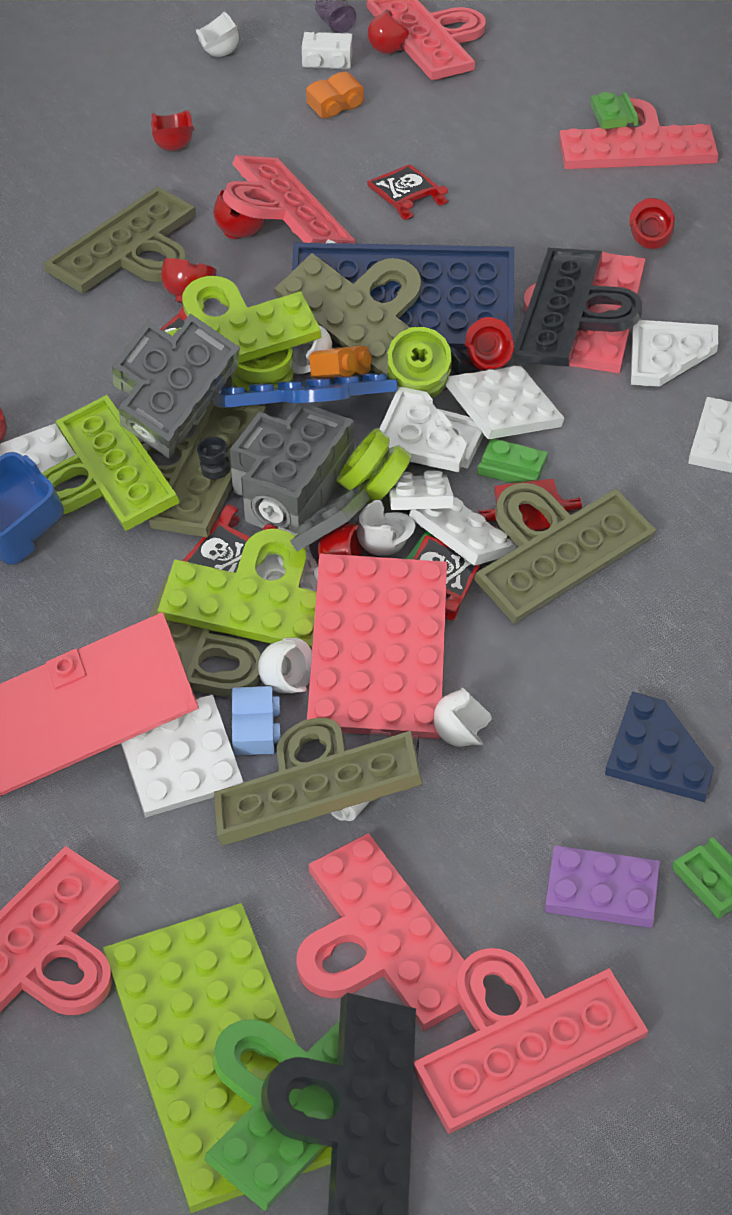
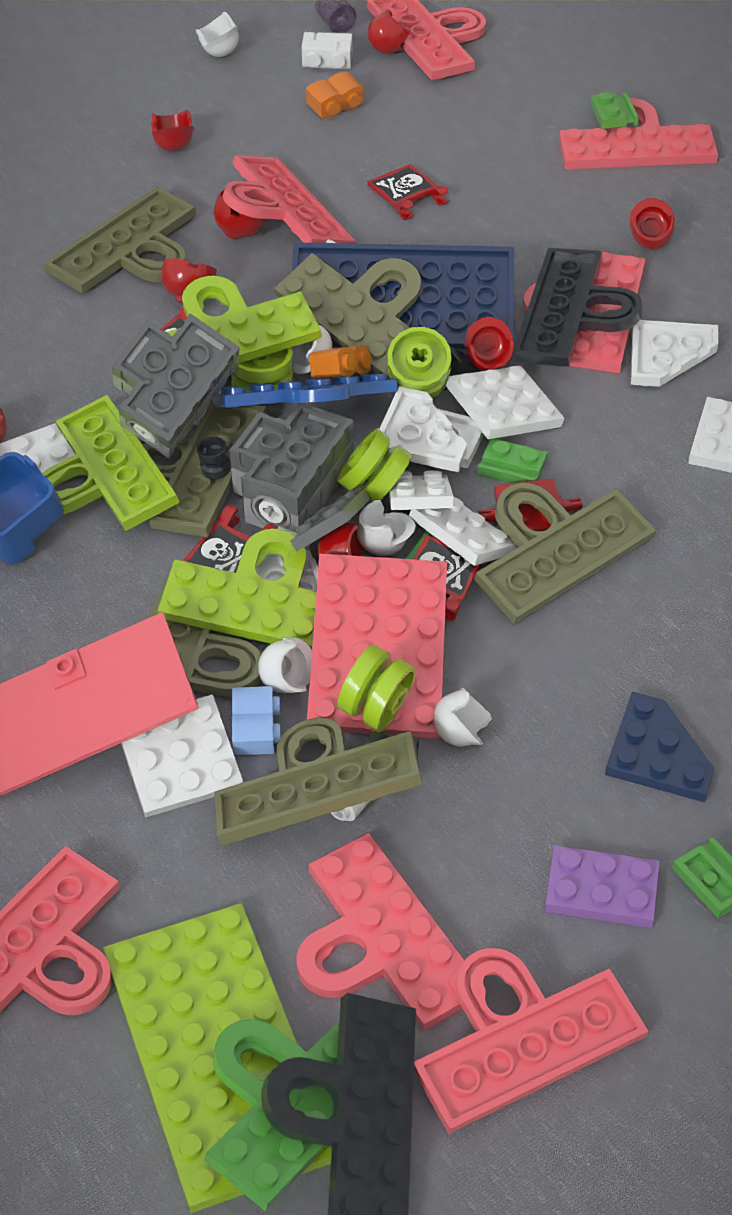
(376, 687): none -> lime wheel

